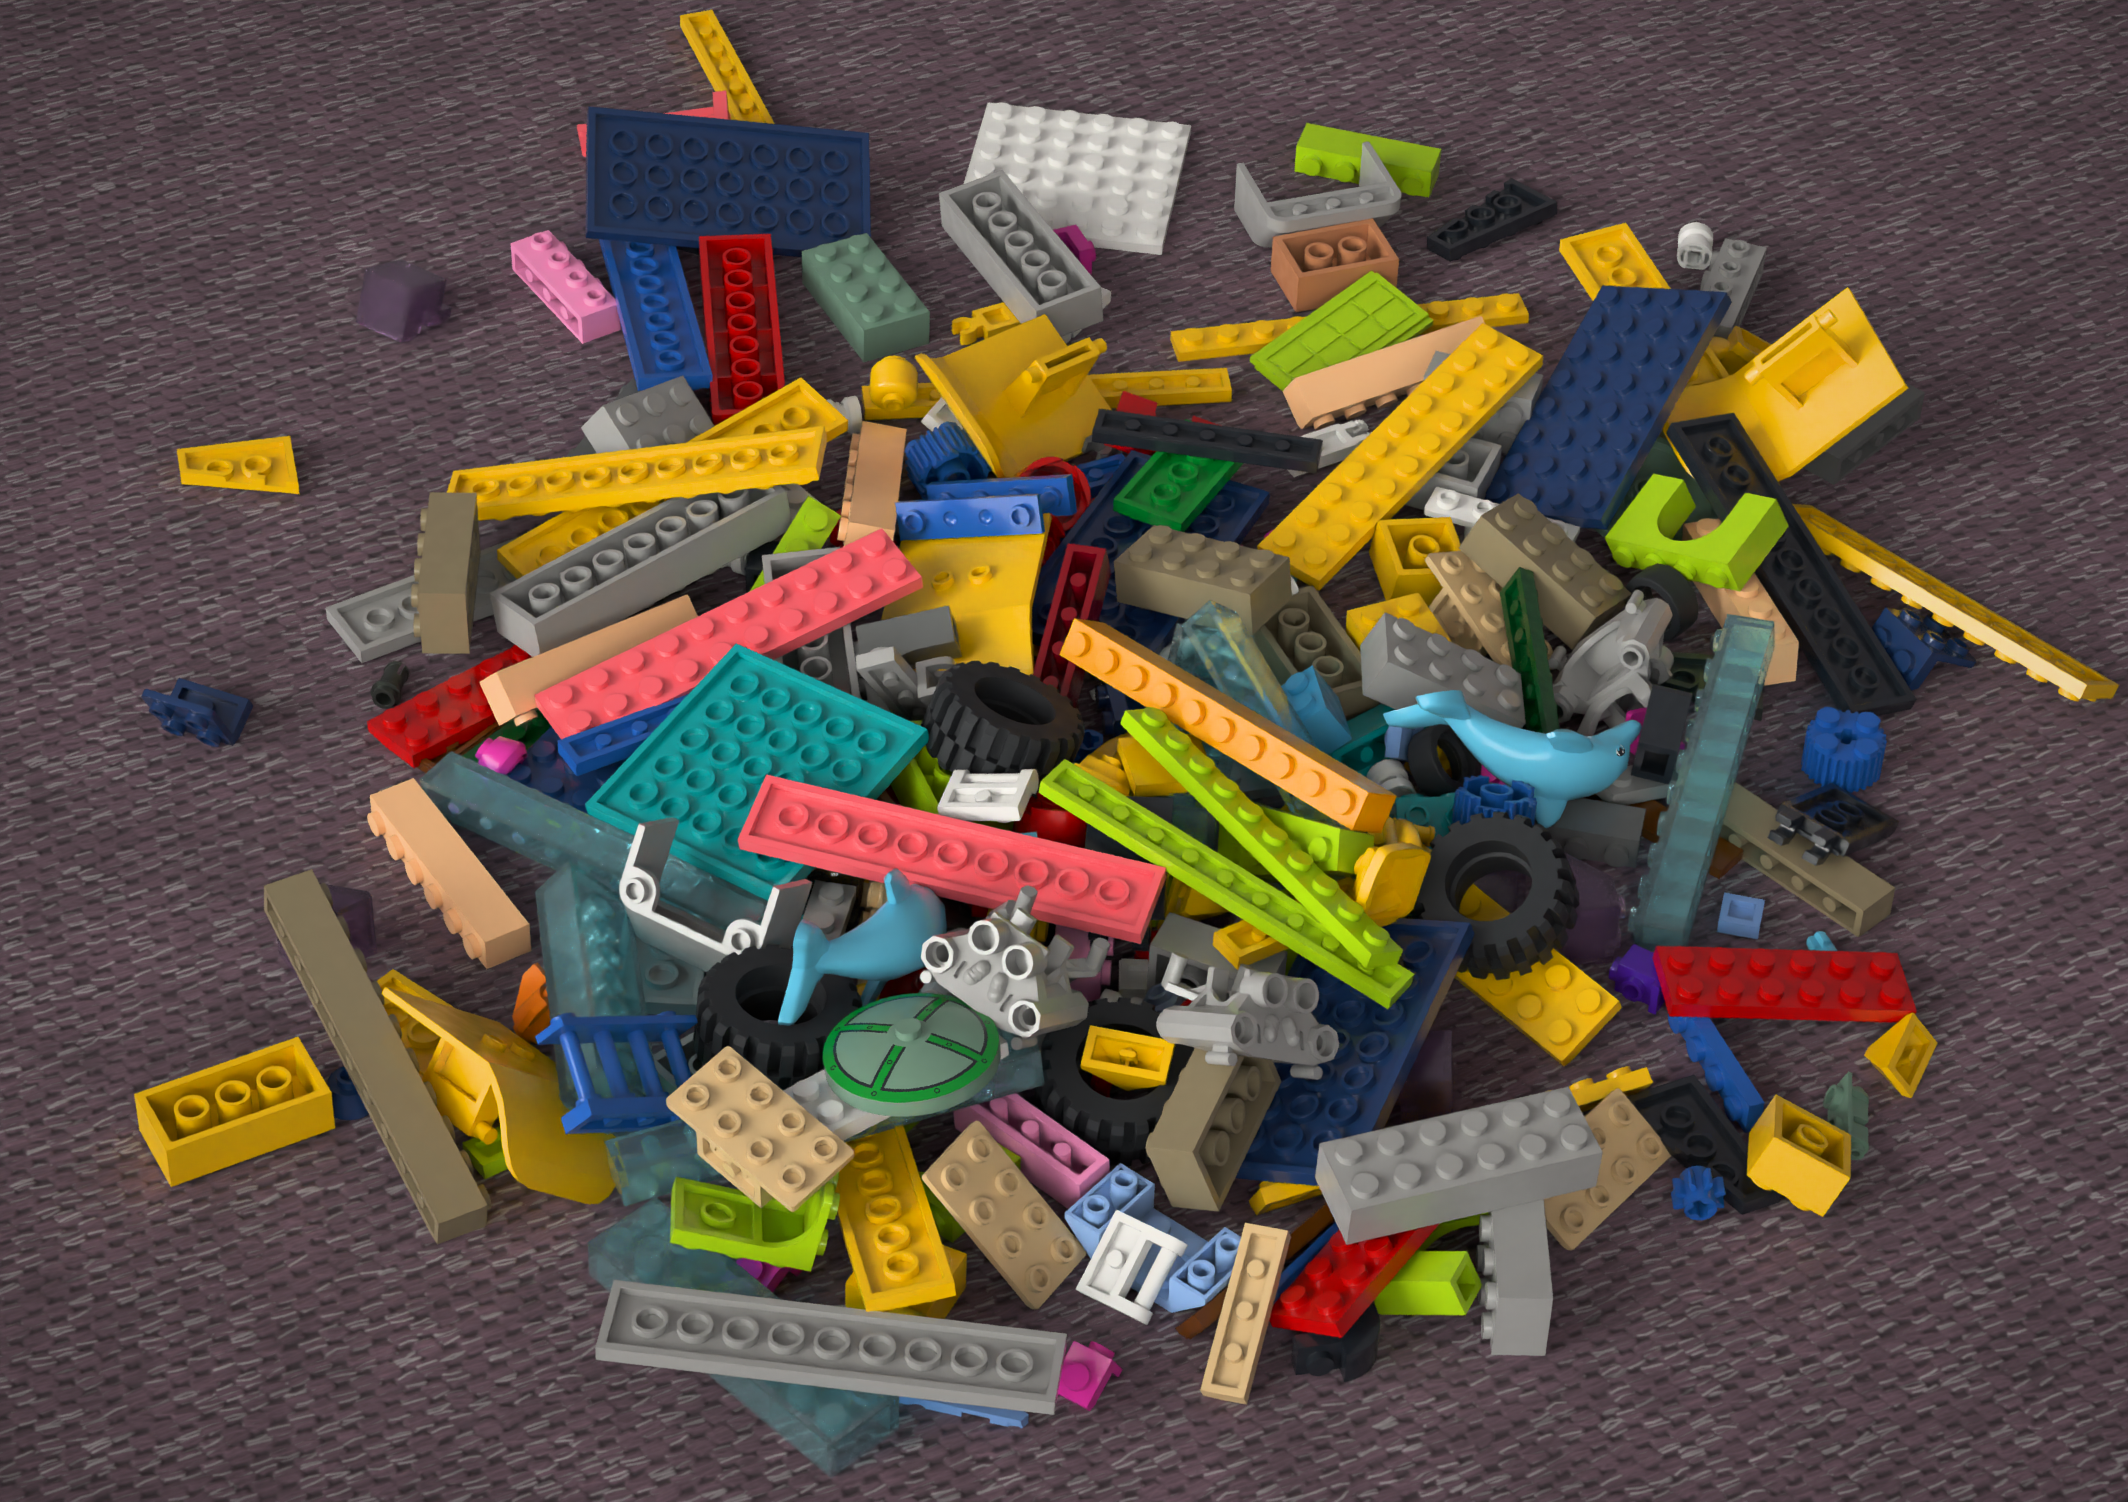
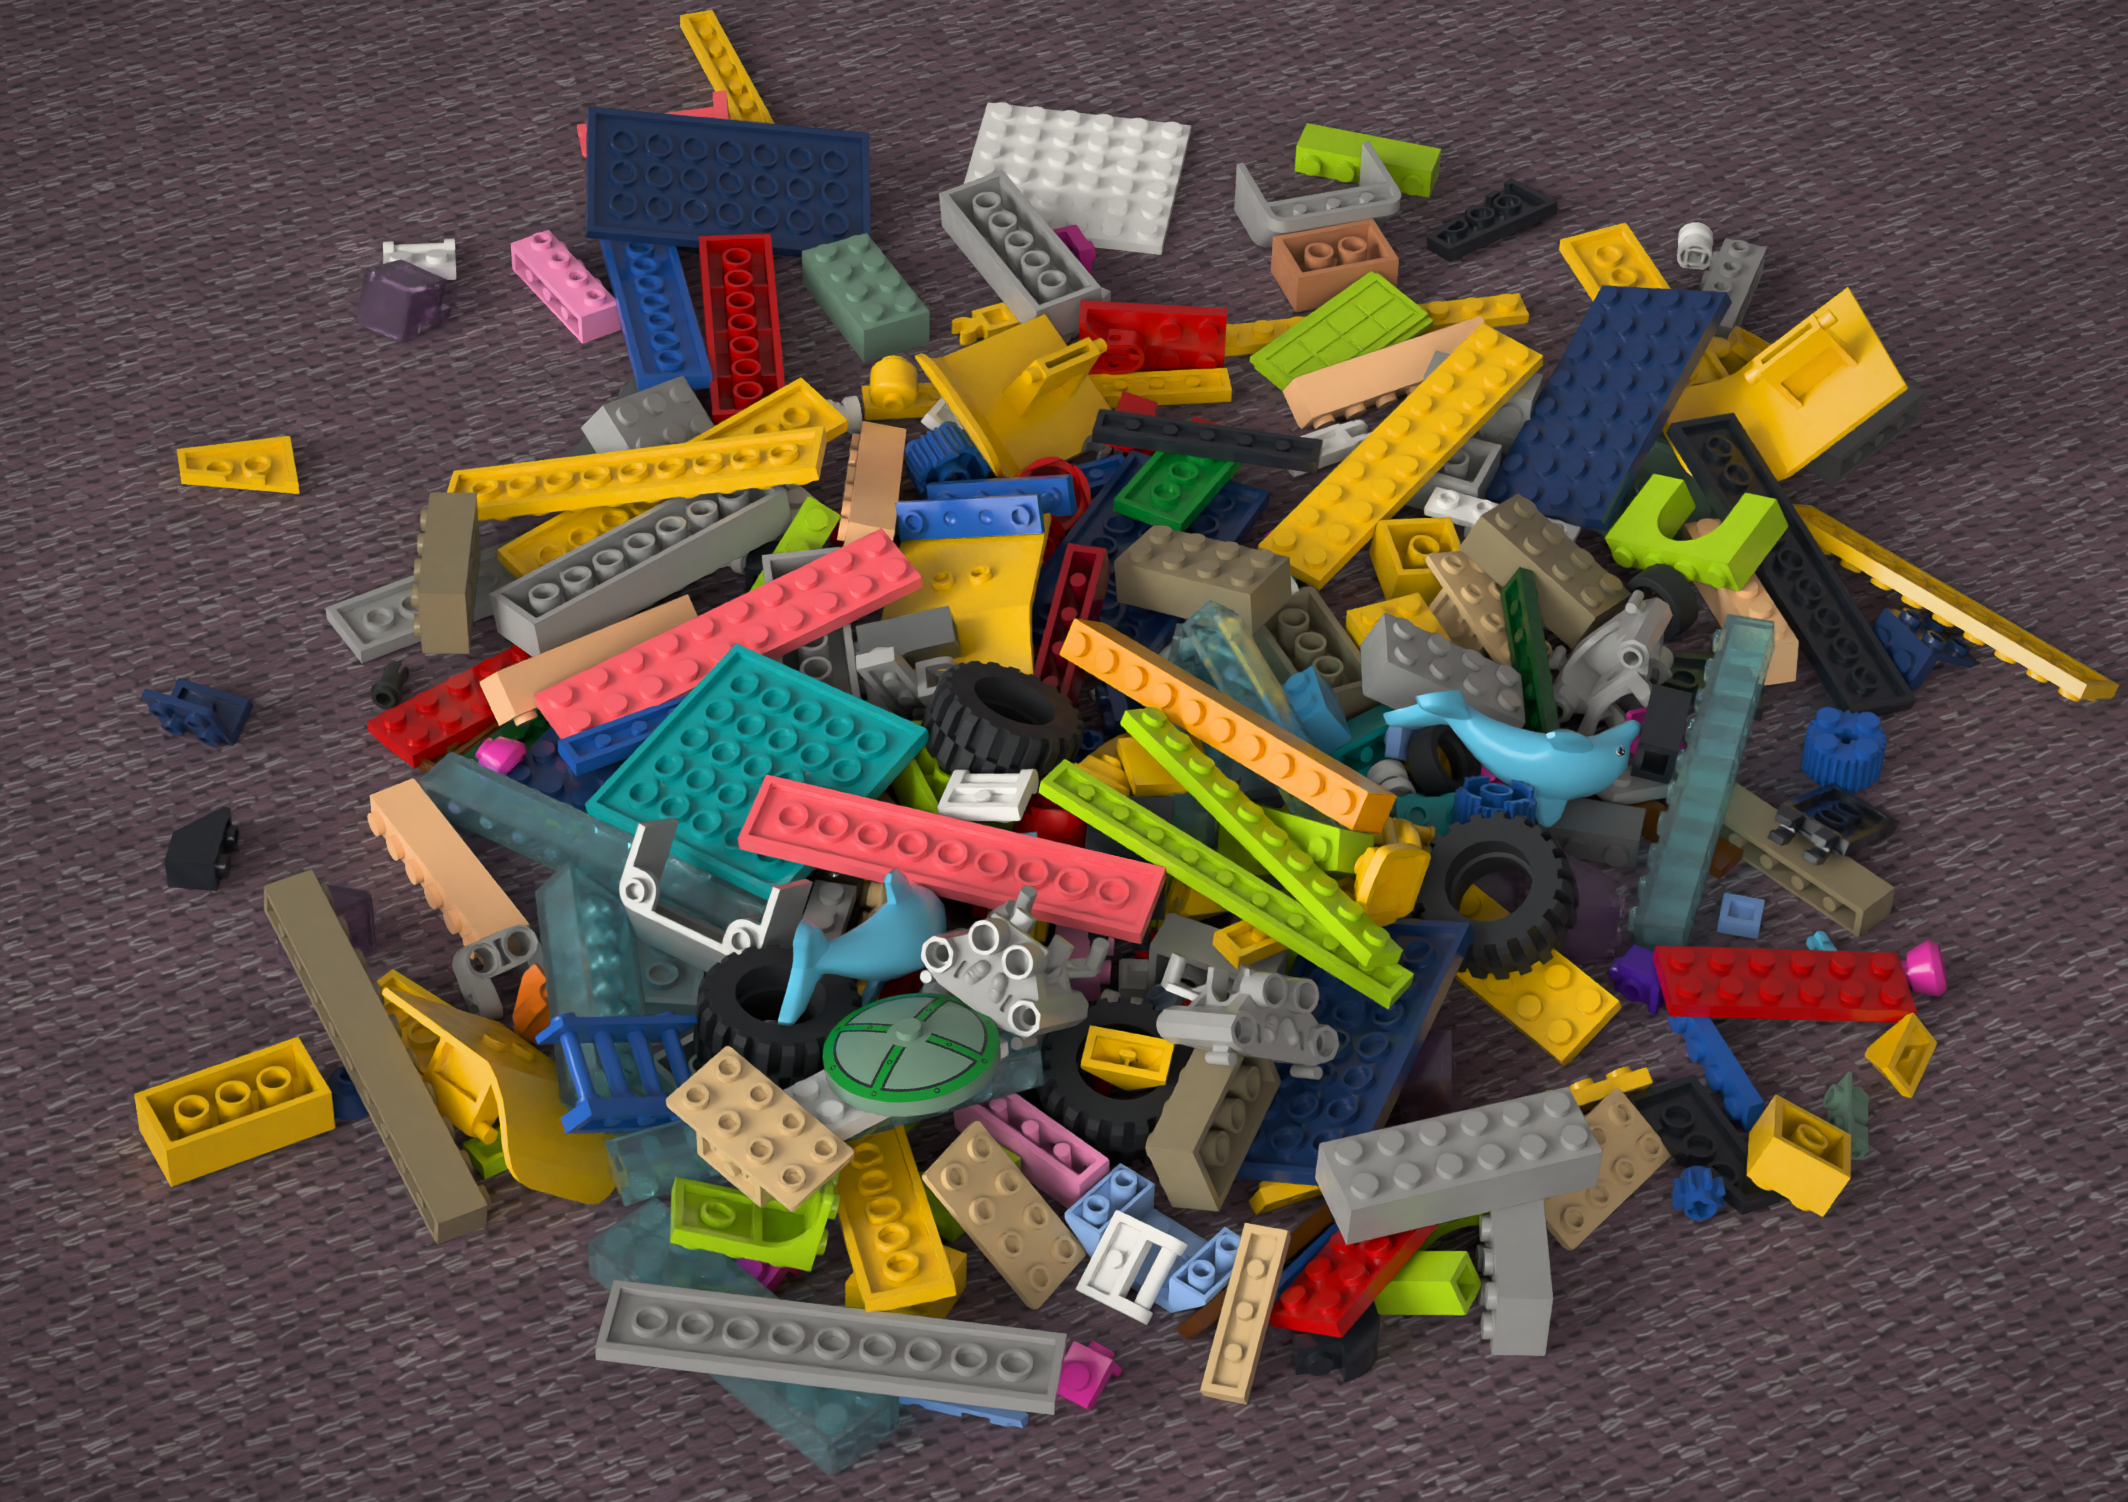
(197, 852): none -> black slope
(433, 257): none -> white plate
(478, 987): none -> light grey piece
(1154, 336): none -> red plate
(1926, 969): none -> dark pink cone

